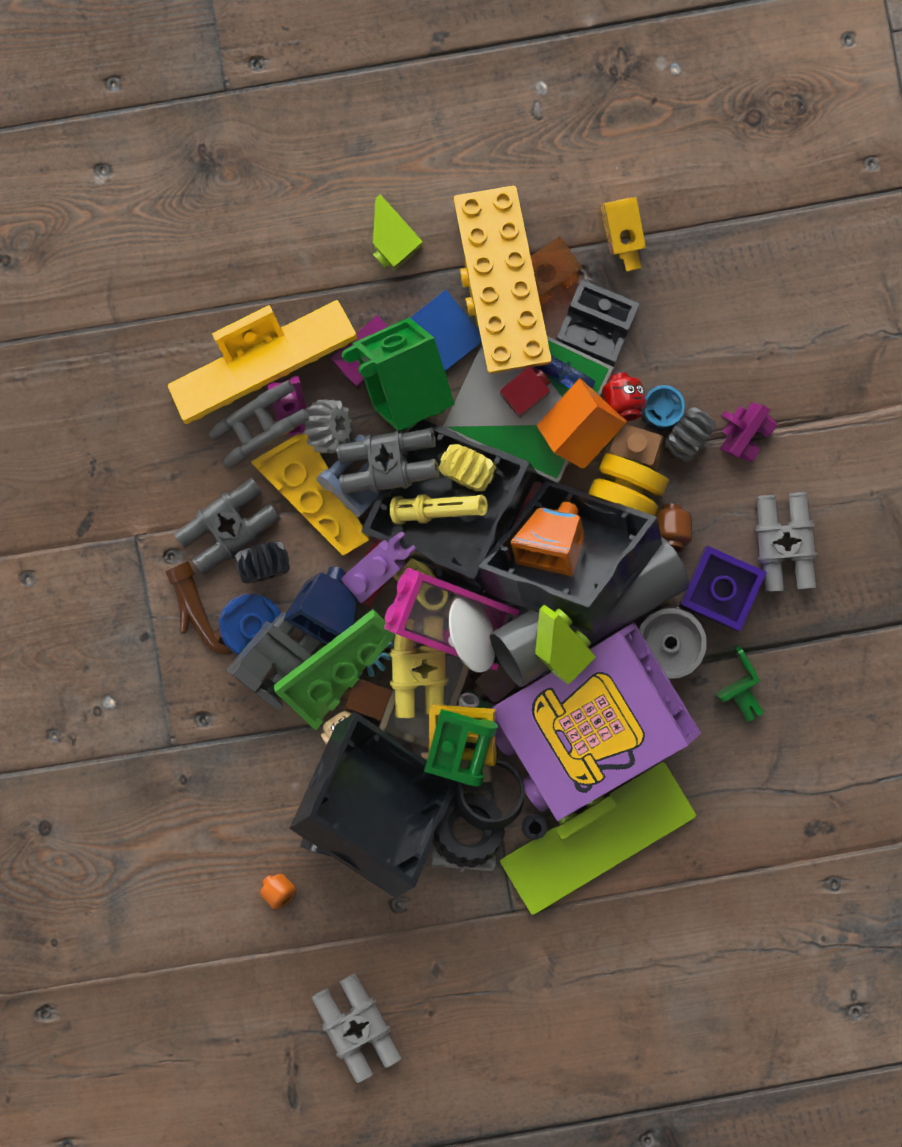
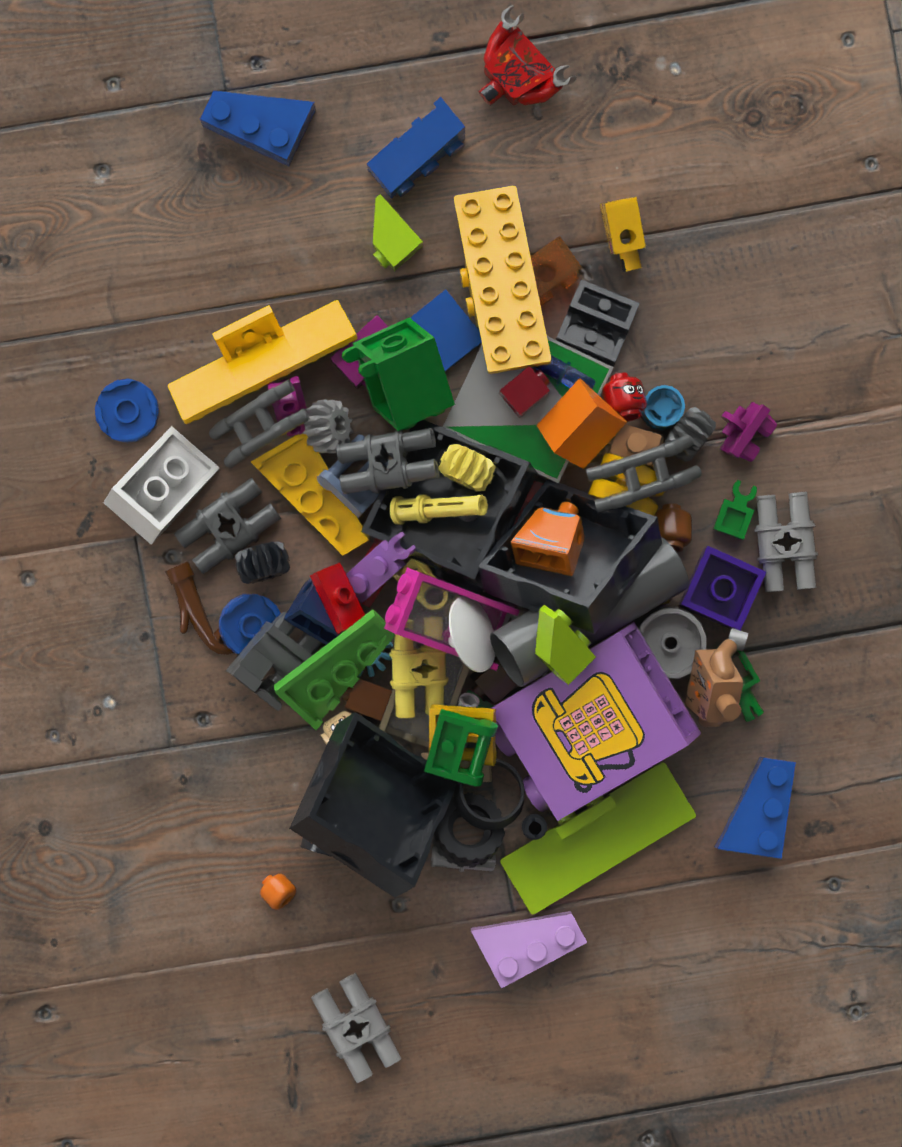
(127, 410): none -> blue tile
(160, 485): none -> white slope
(259, 122): none -> blue wedge
(337, 597): none -> red plate
(418, 150): none -> blue wedge
(518, 67): none -> red torso
(527, 944): none -> lavender wedge
(628, 468): none -> dark grey piece
(716, 683): none -> medium nougat torso
(735, 516): none -> green plate
(761, 812): none -> blue wedge

